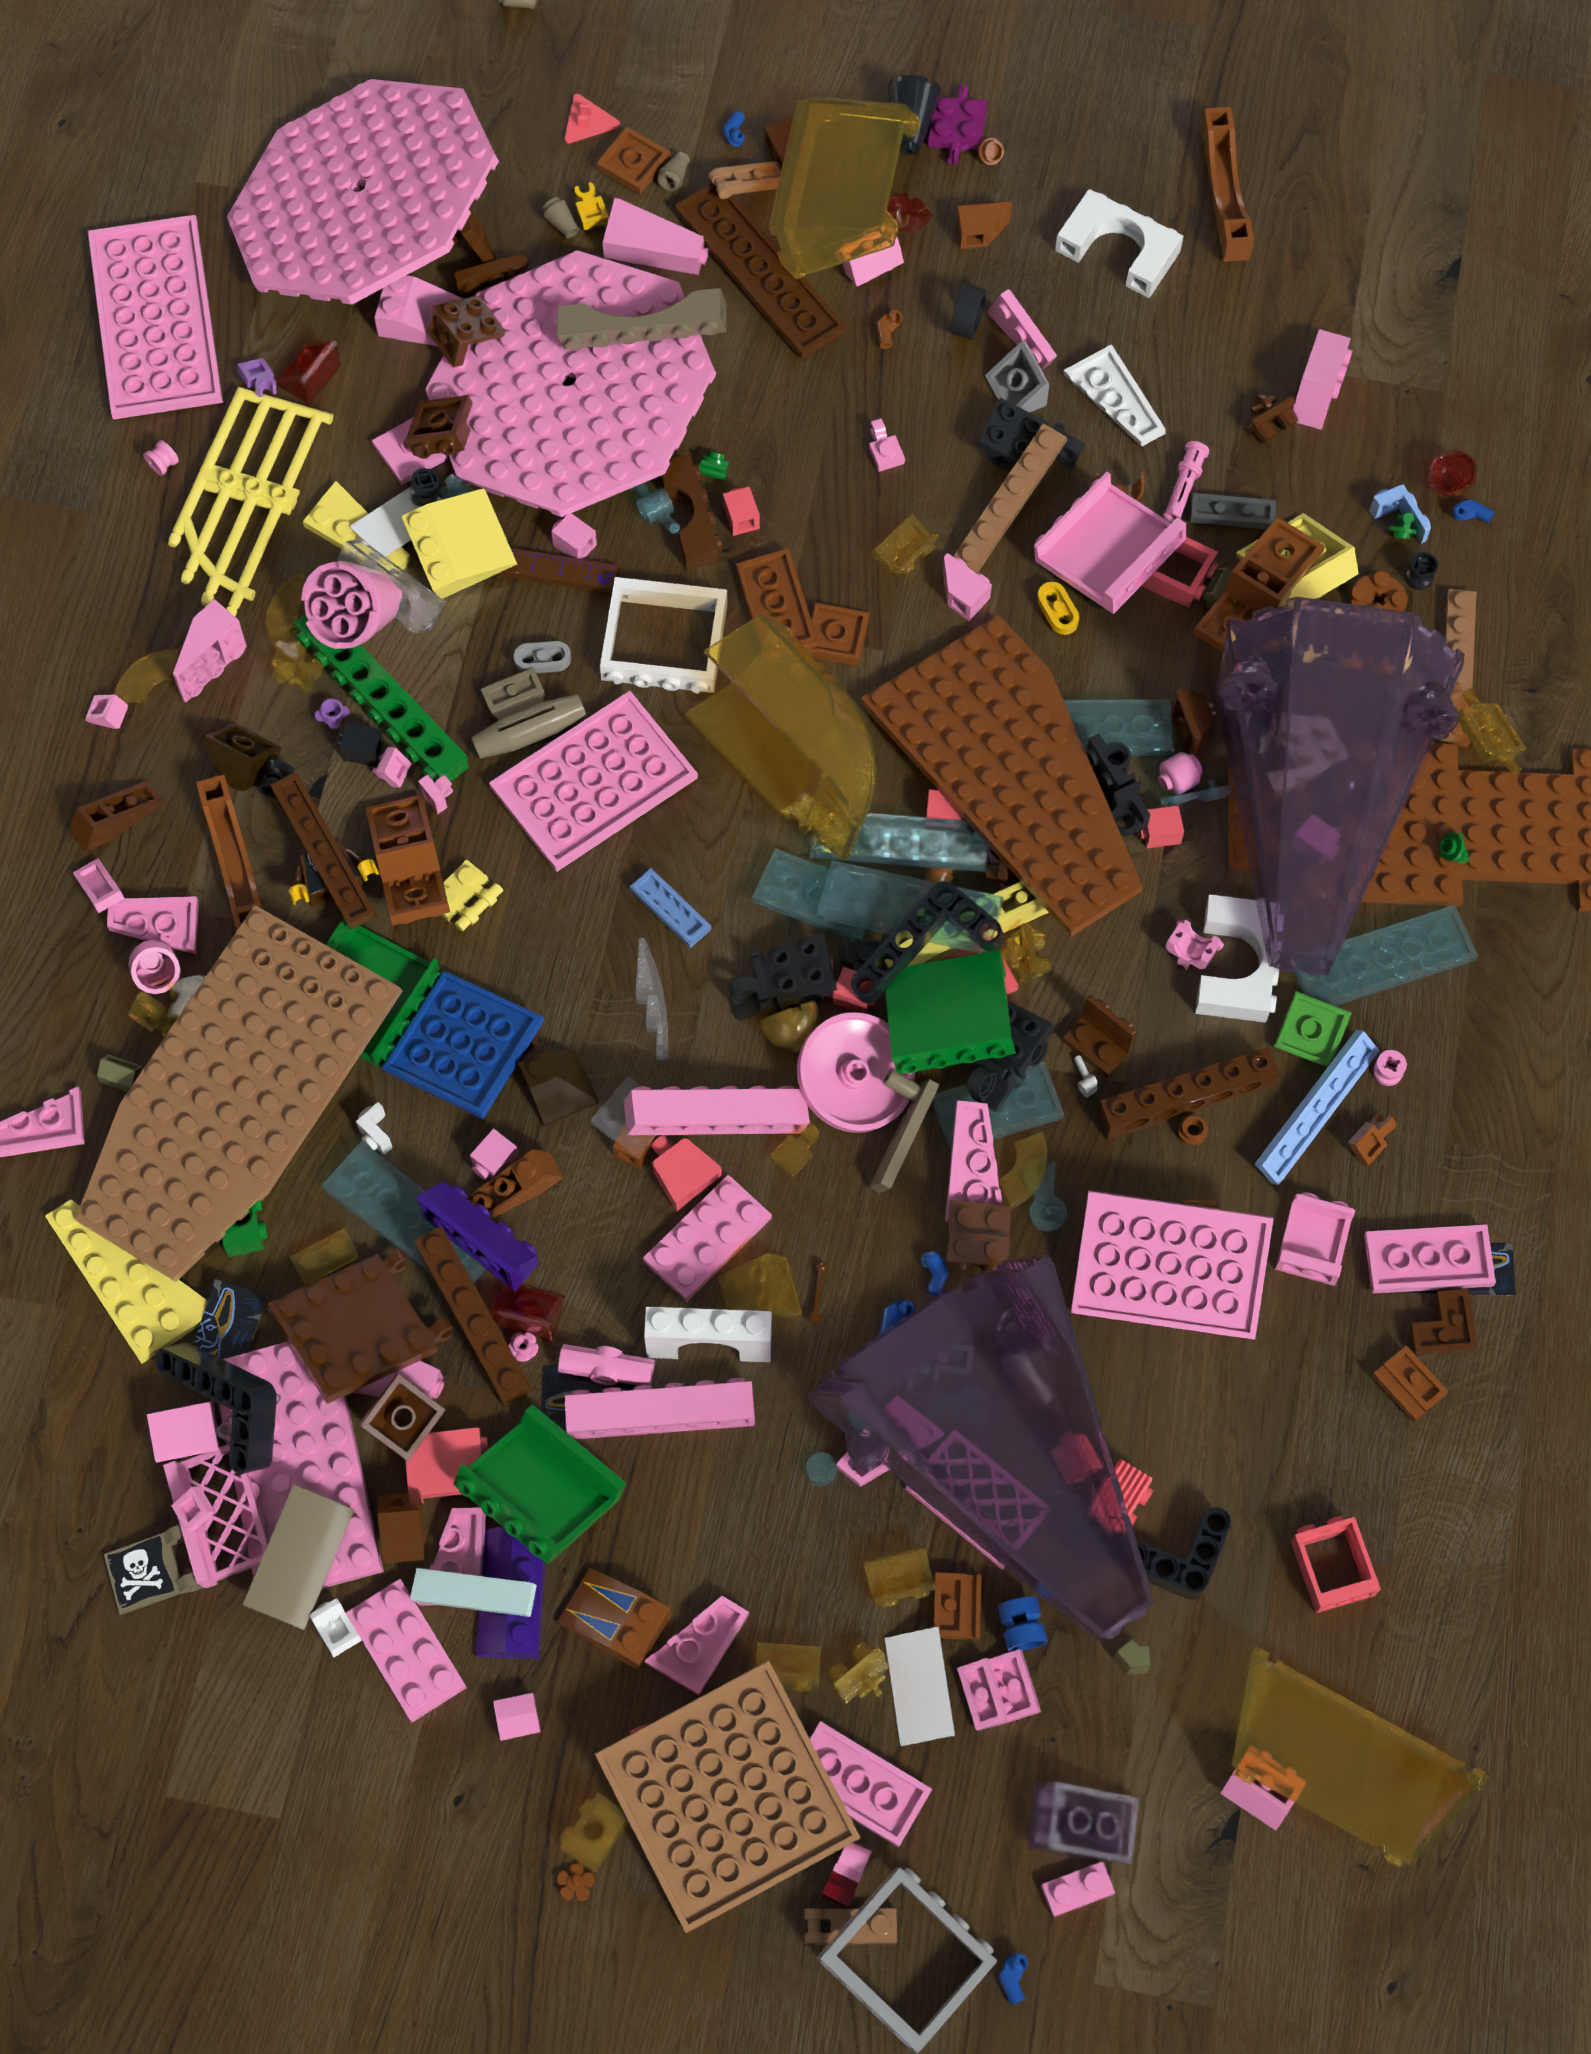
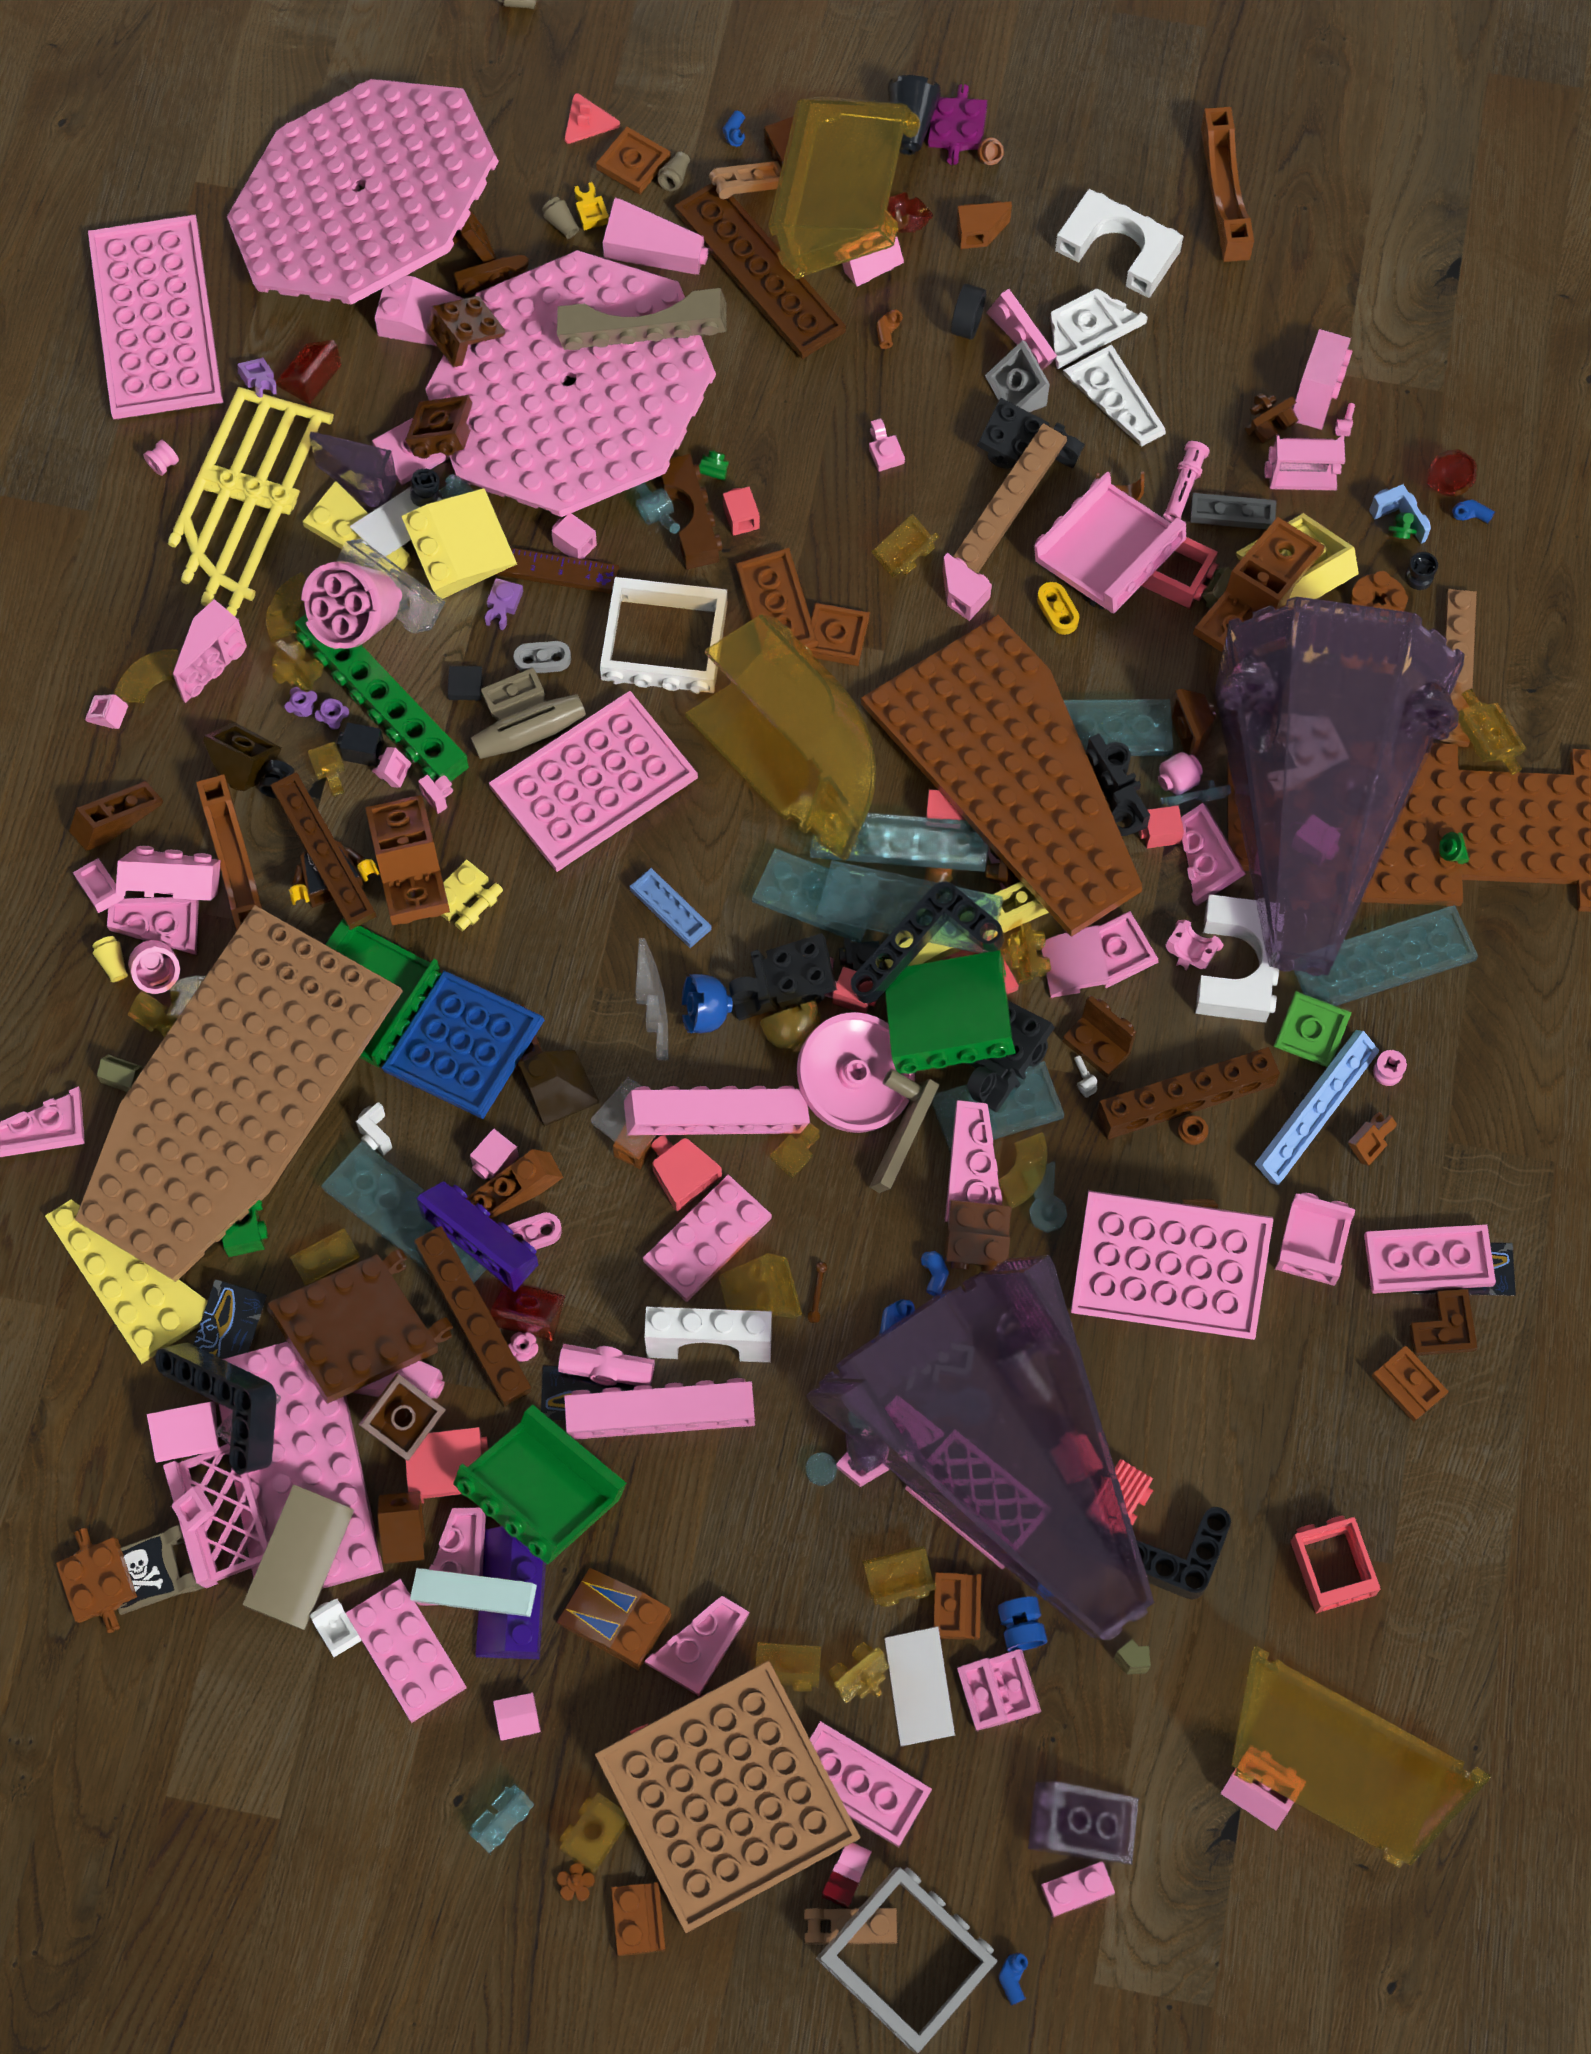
(96, 1580): none -> dark orange plate
(110, 957): none -> light yellow cone
(168, 873): none -> bright pink wedge
(304, 709): none -> medium lavender plate
(328, 764): none -> clear yellow plate
(357, 467): none -> clear purple slope
(465, 682): none -> black piece
(503, 599): none -> medium lavender plate
(512, 1808): none -> clear light blue hinge
(530, 1230): none -> bright pink plate
(638, 1919): none -> dark orange plate
(705, 1002): none -> blue cylinder
(1075, 962): none -> bright pink slope
(1090, 324): none -> white wing
(1125, 948): none -> bright pink plate
(1208, 855): none -> bright pink wing
(1305, 463): none -> bright pink window
(1344, 426): none -> bright pink hand

